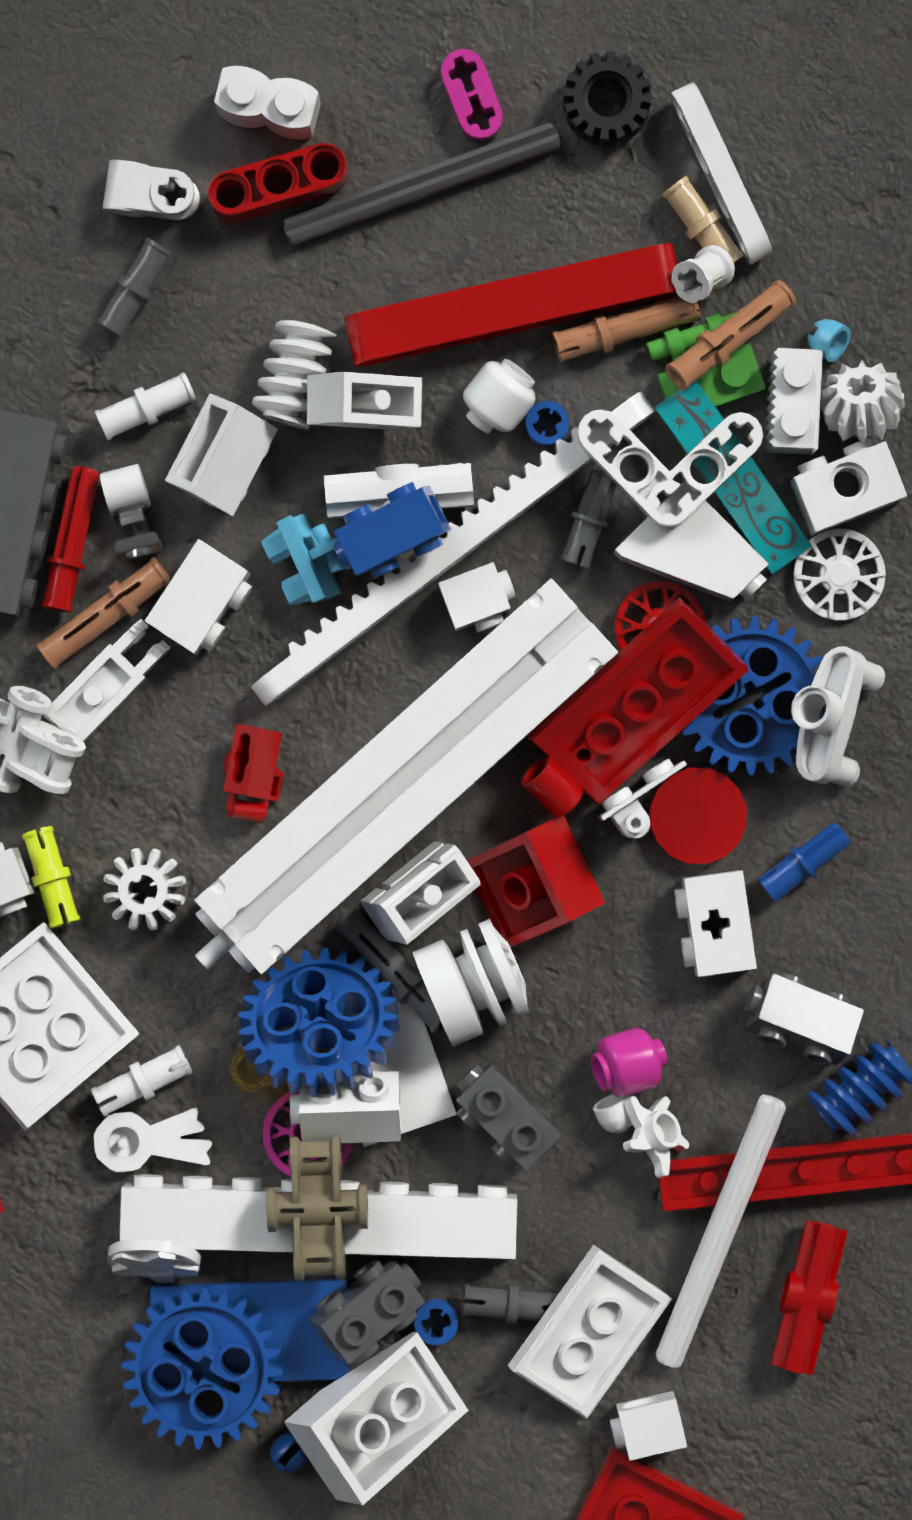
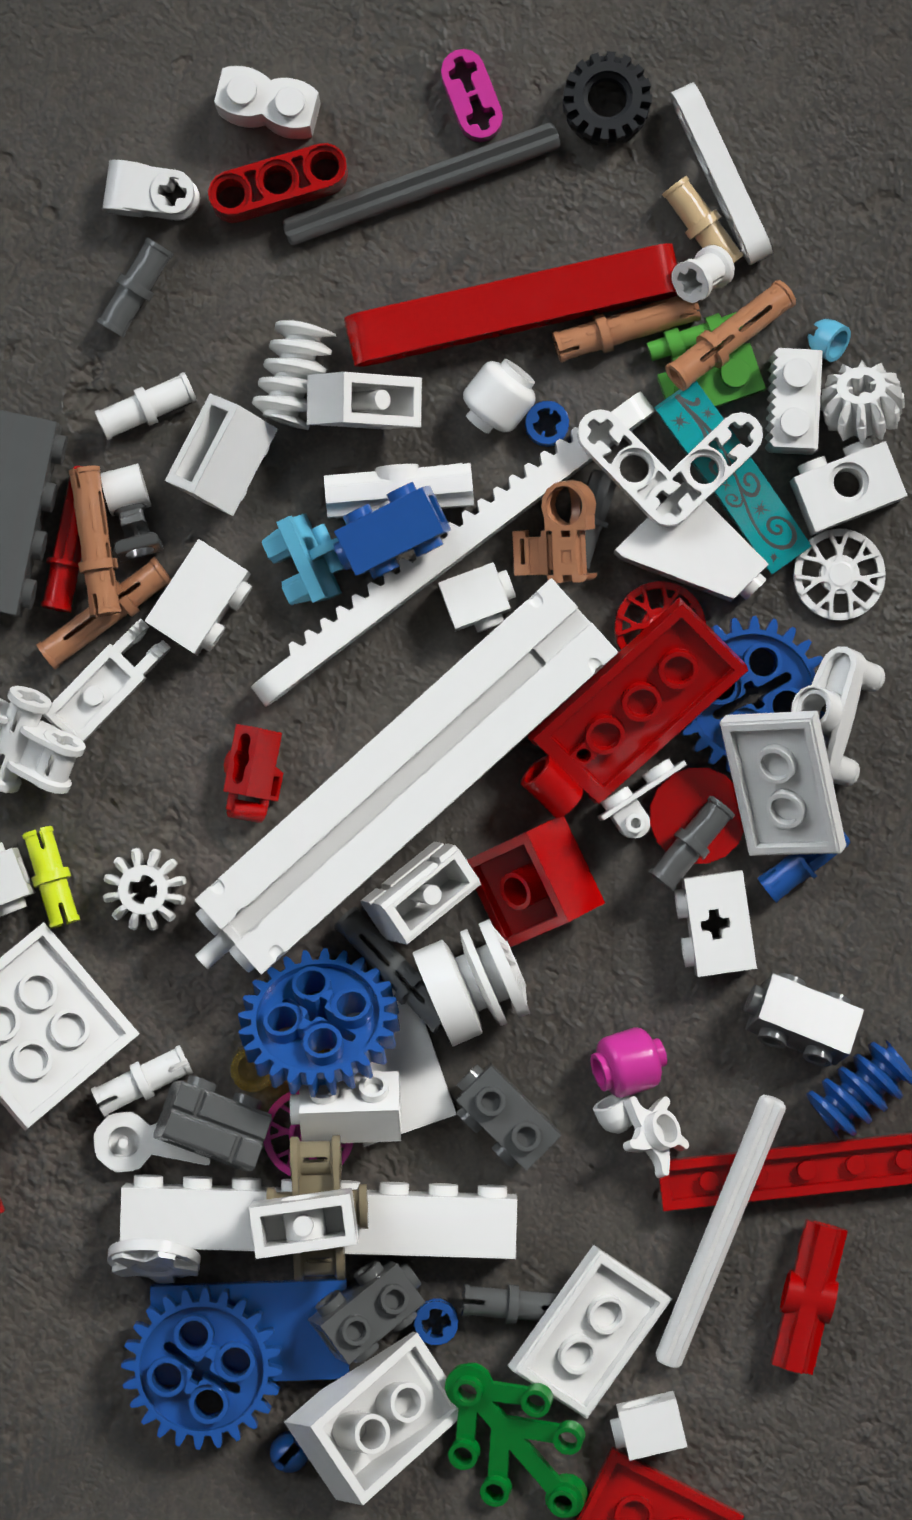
(93, 532): none -> nougat pin
(213, 1124): none -> dark grey brick
(303, 1223): none -> white brick
(512, 1435): none -> green plant
(566, 547): none -> nougat piece
(691, 843): none -> dark grey pin
(783, 783): none -> white tile

